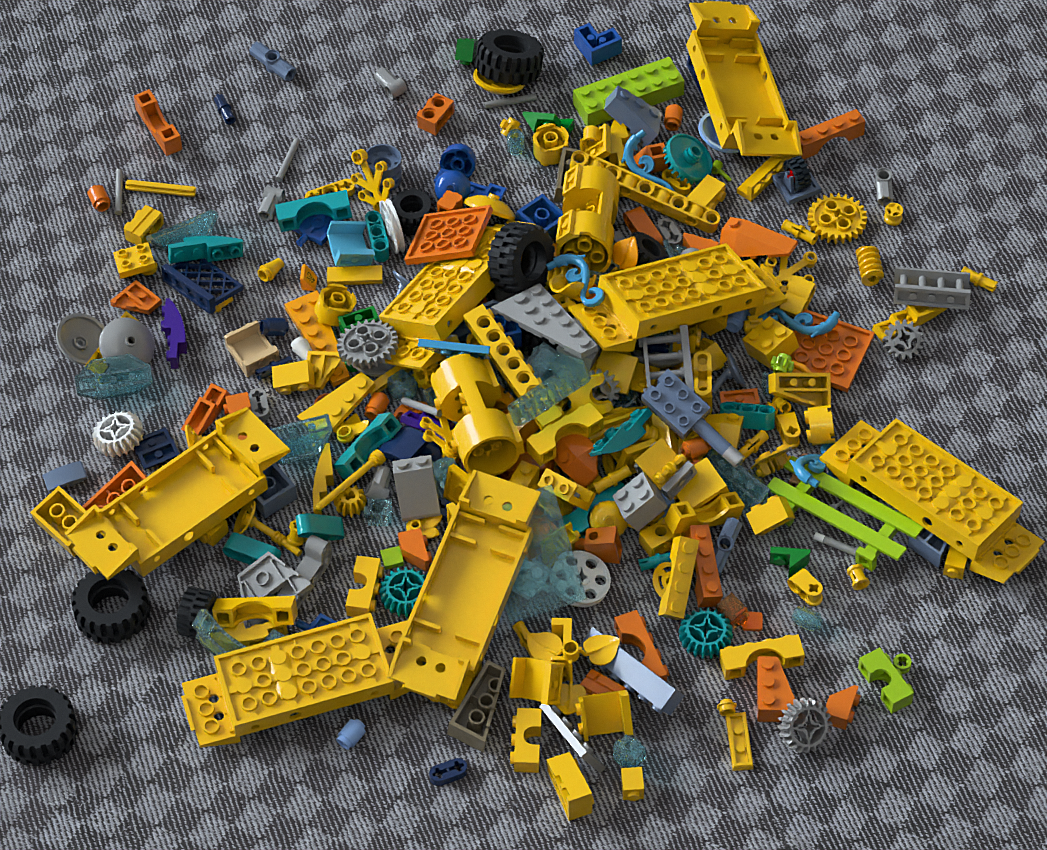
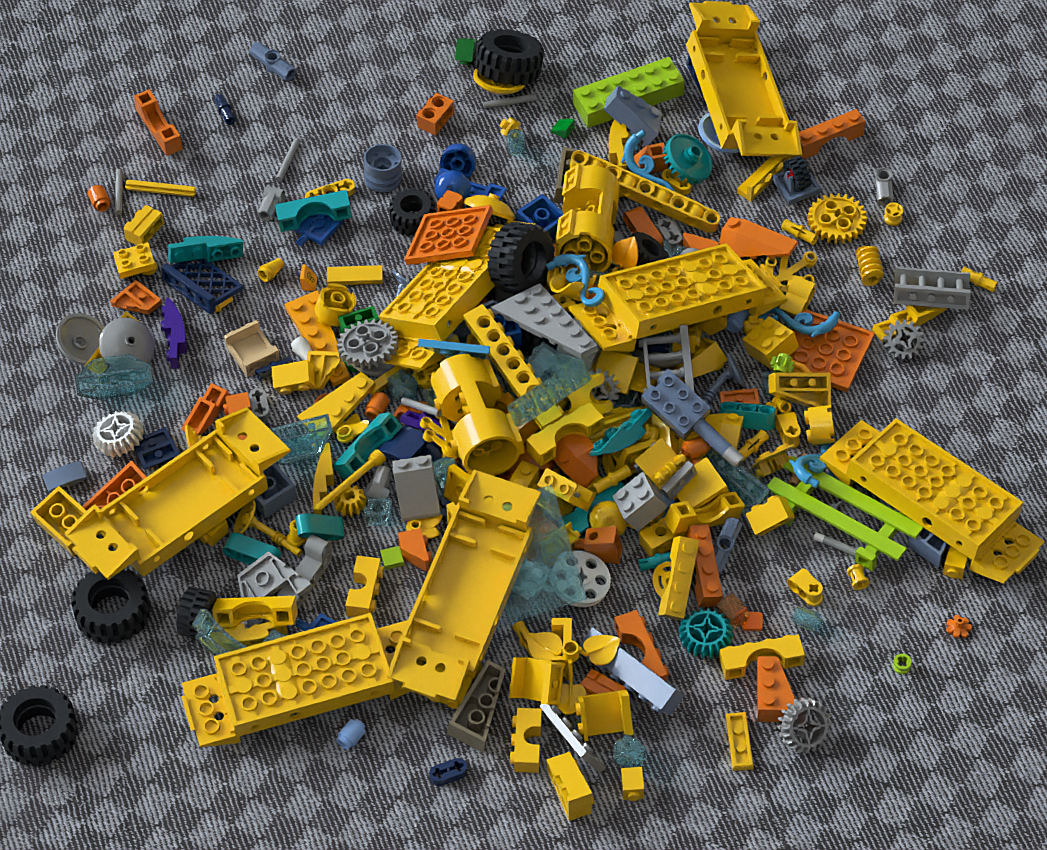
(196, 226): clear light blue wedge -> none
(274, 326): dark blue brick -> none
(348, 243): medium azure panel -> none
(373, 183): yellow plant -> none
(377, 236): teal beam -> none
(392, 86): light grey piece -> none
(392, 226): white wedge -> none
(394, 589): teal gear -> none
(537, 119): green slope -> none
(549, 142): yellow brick -> none
(596, 141): yellow plate -> none
(597, 46): blue brick -> none
(673, 117): orange brick -> none
(703, 377): yellow piece -> none
(709, 192): yellow brick -> none
(717, 168): lime hand -> none
(726, 706): yellow plate -> none
(794, 557): green slope -> none
(841, 706): orange slope -> none
(878, 666): lime arch -> none
(958, 627): none -> orange plant

